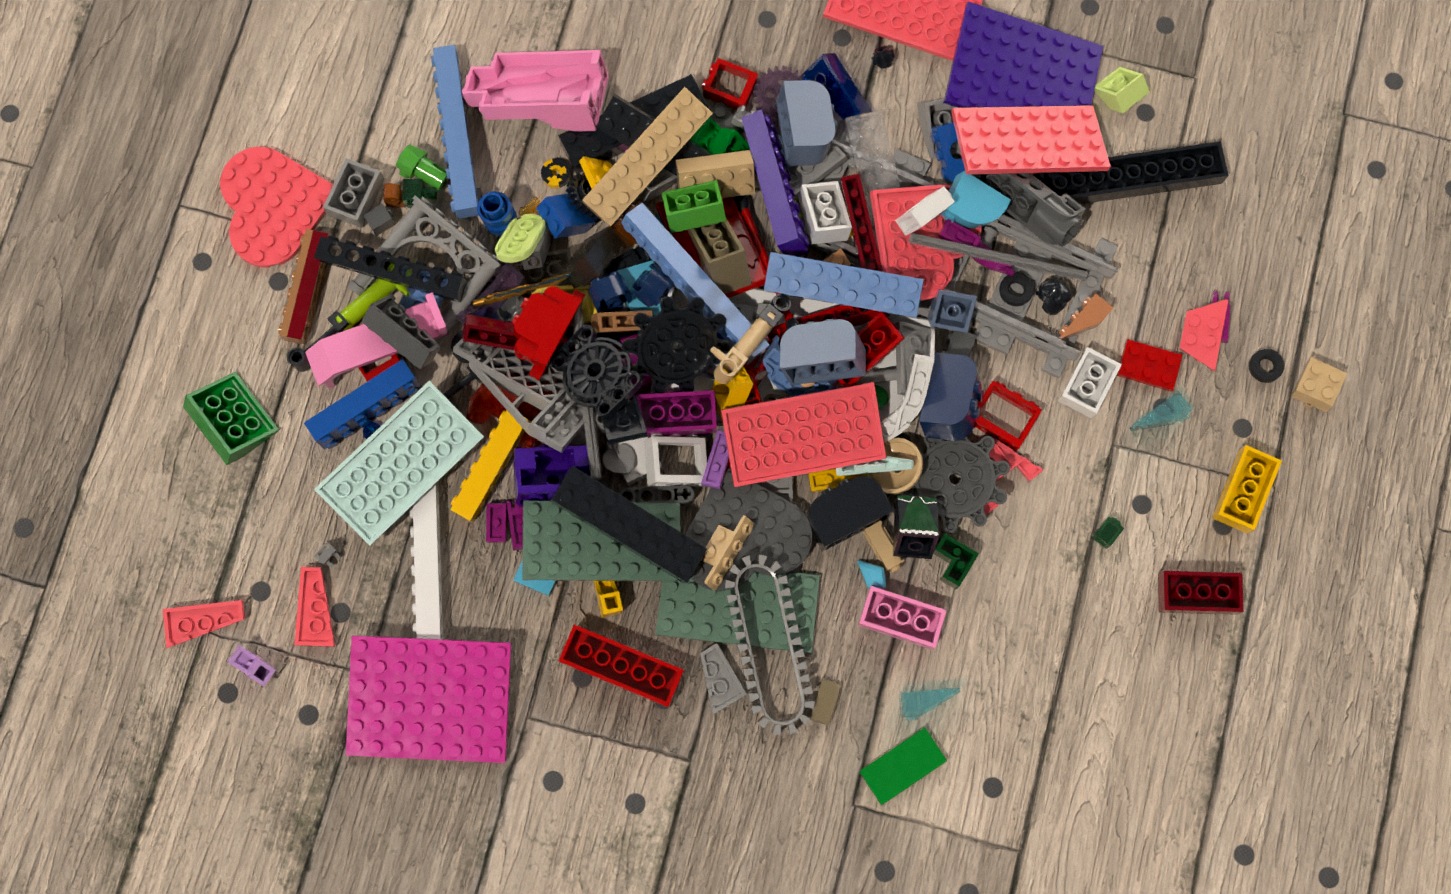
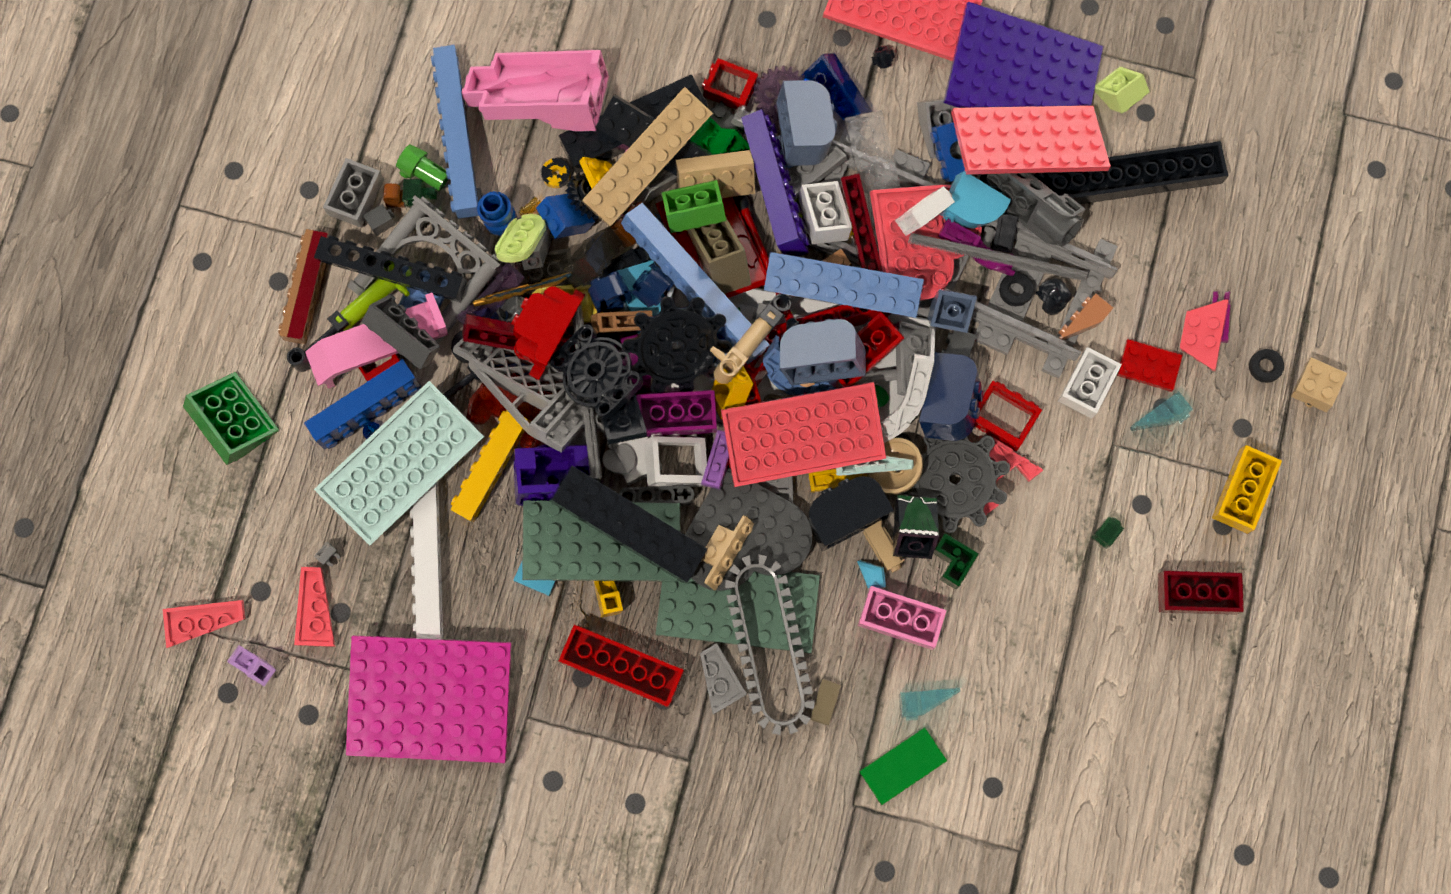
(271, 204): coral plate -> none
(496, 523): magenta plate -> none
(516, 525): magenta hinge -> none
(1005, 233): none -> black tile

